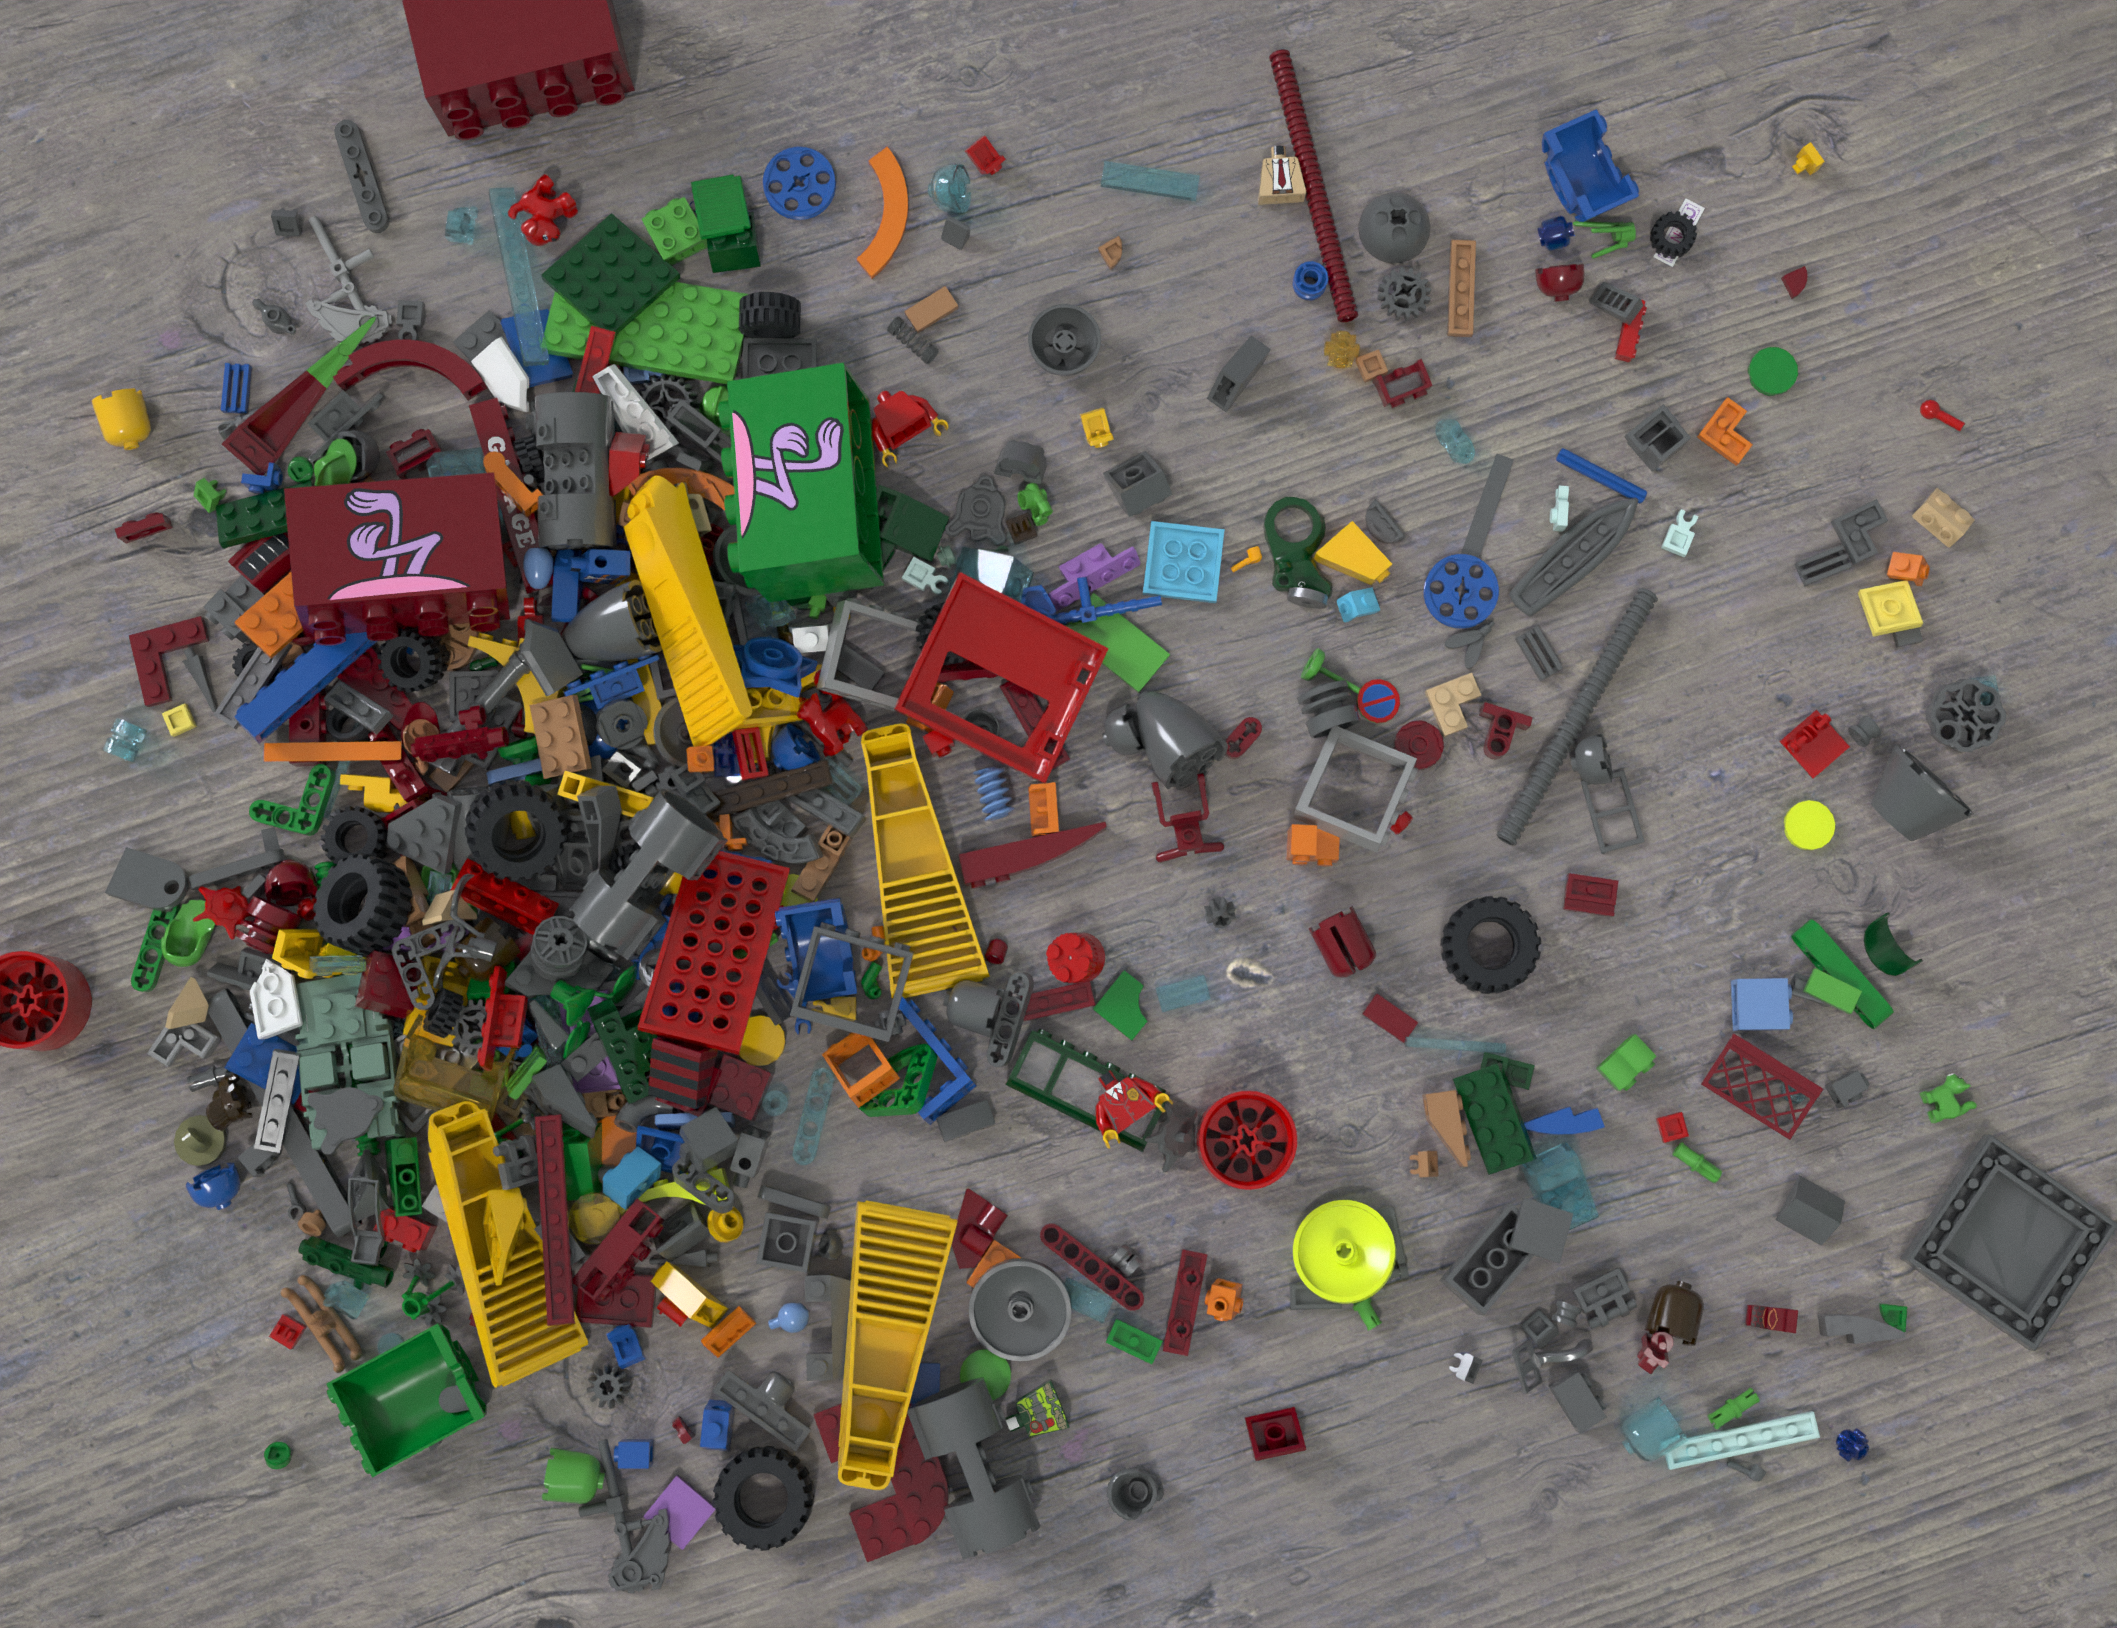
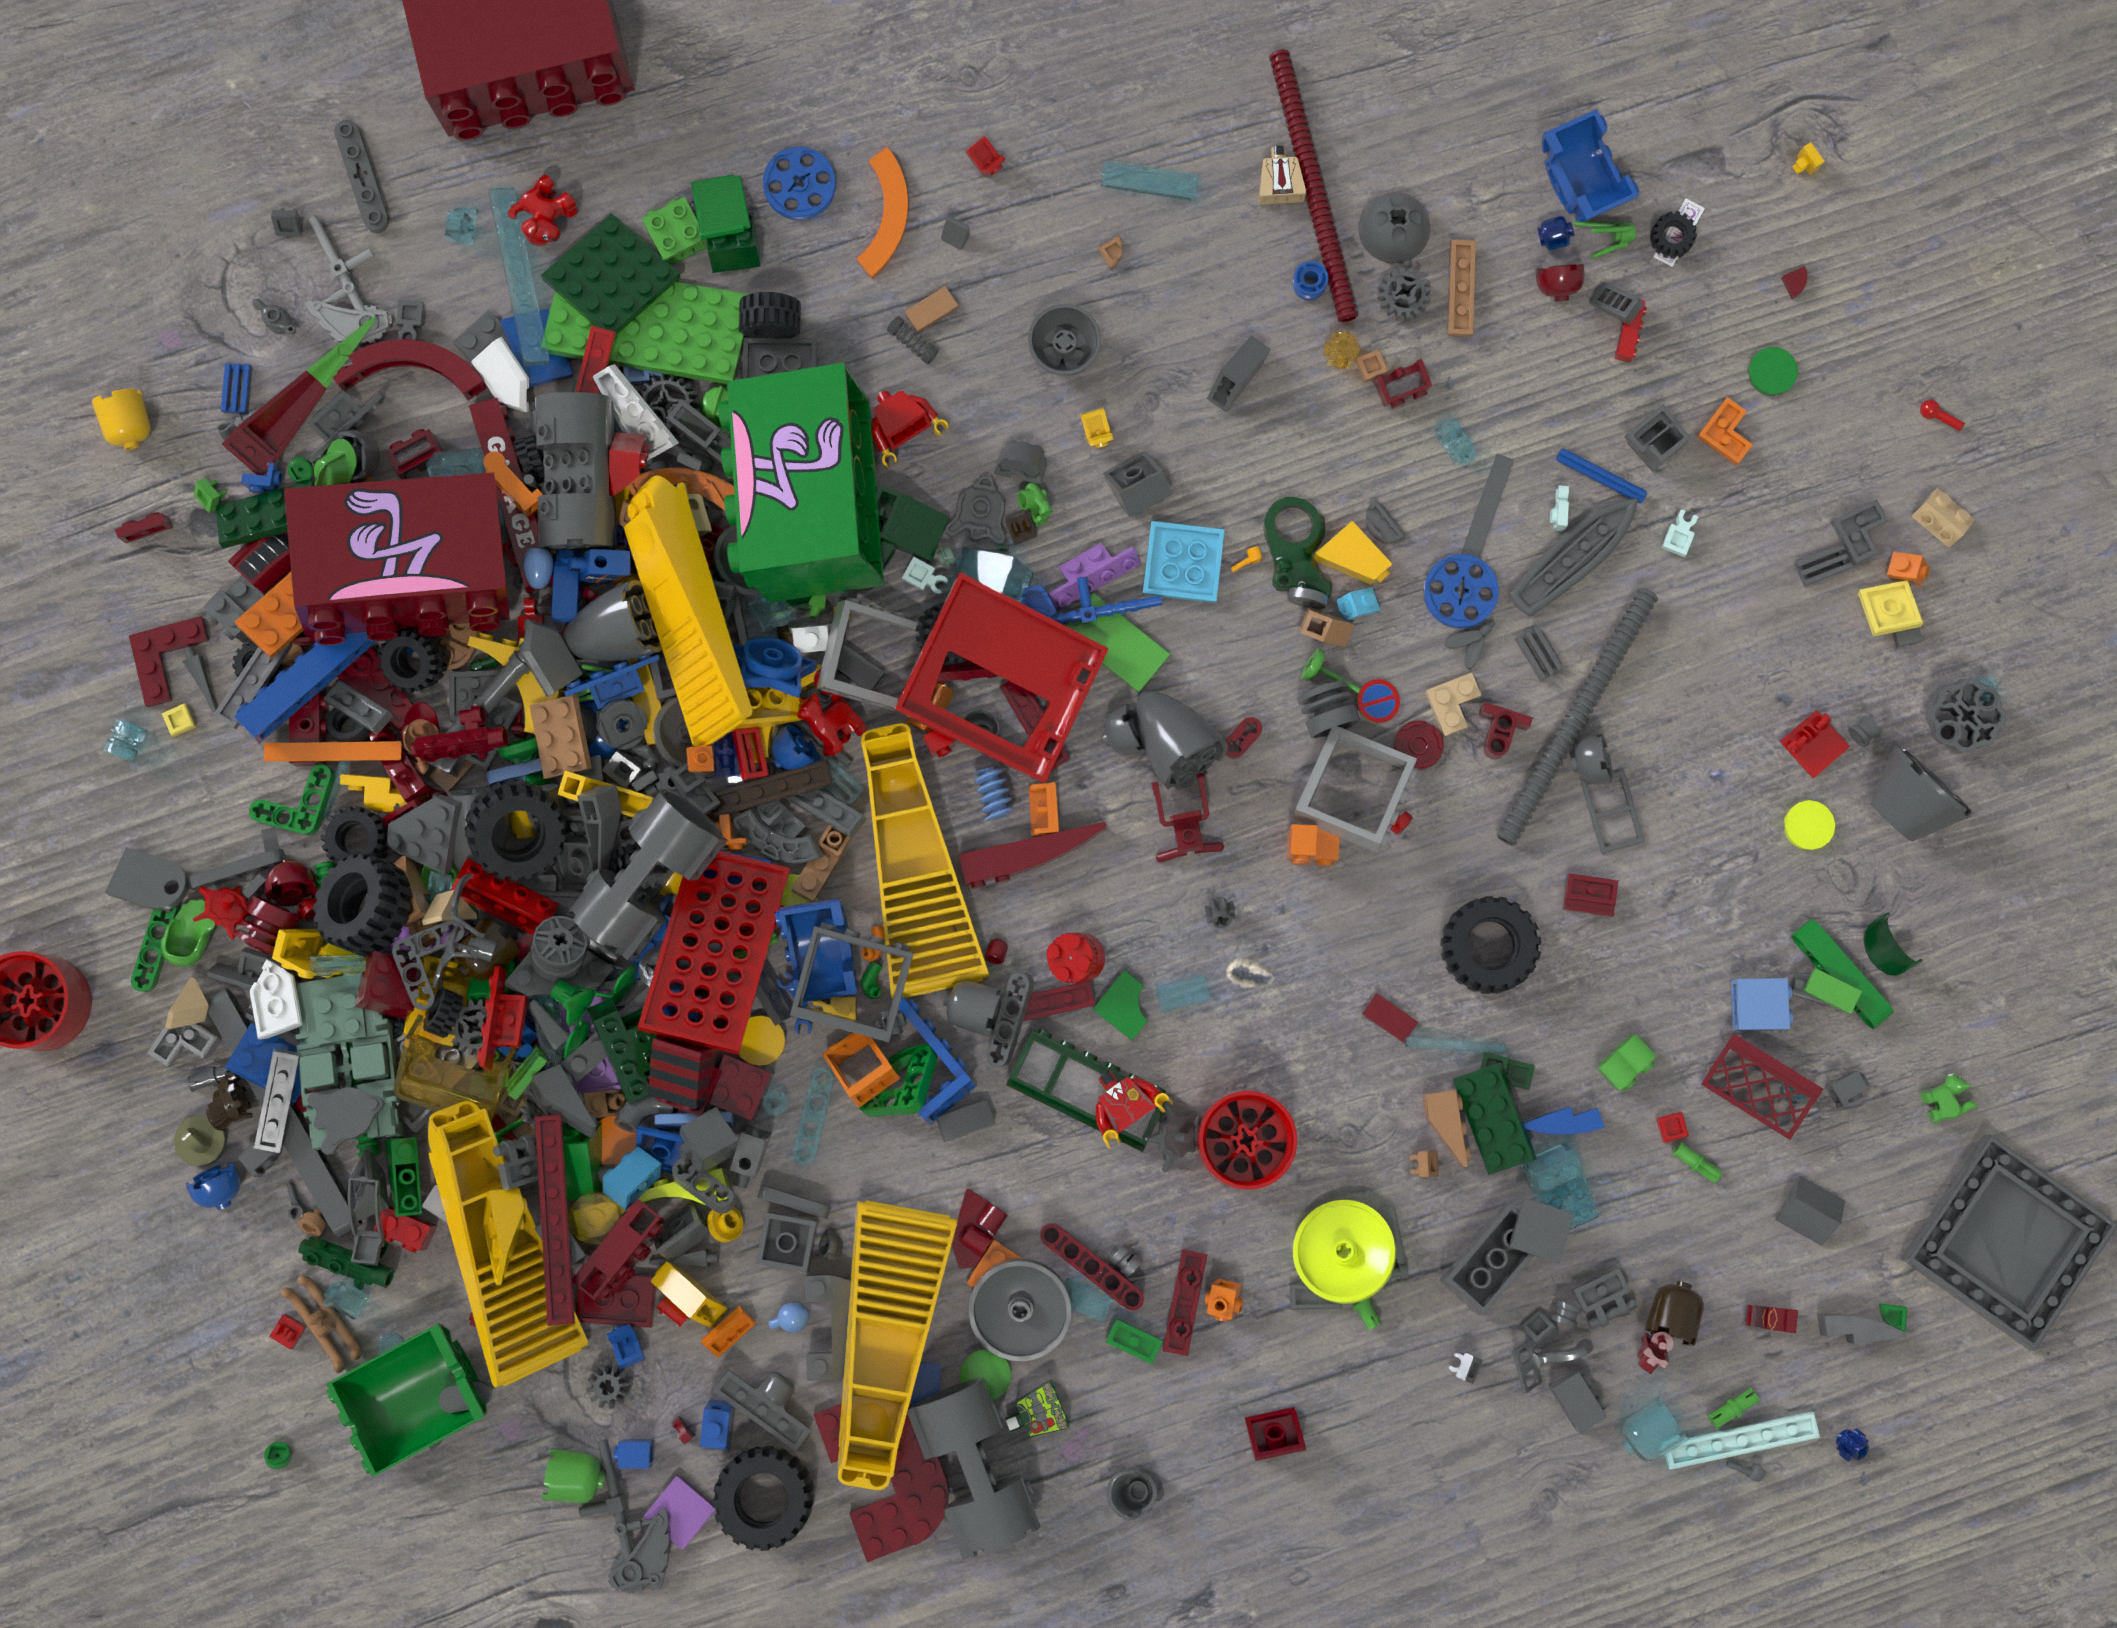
(420, 1304): plant -> none
(949, 189): clear light blue cylinder -> none
(1326, 627): none -> medium nougat slope
(1354, 938): dark red cylinder -> none

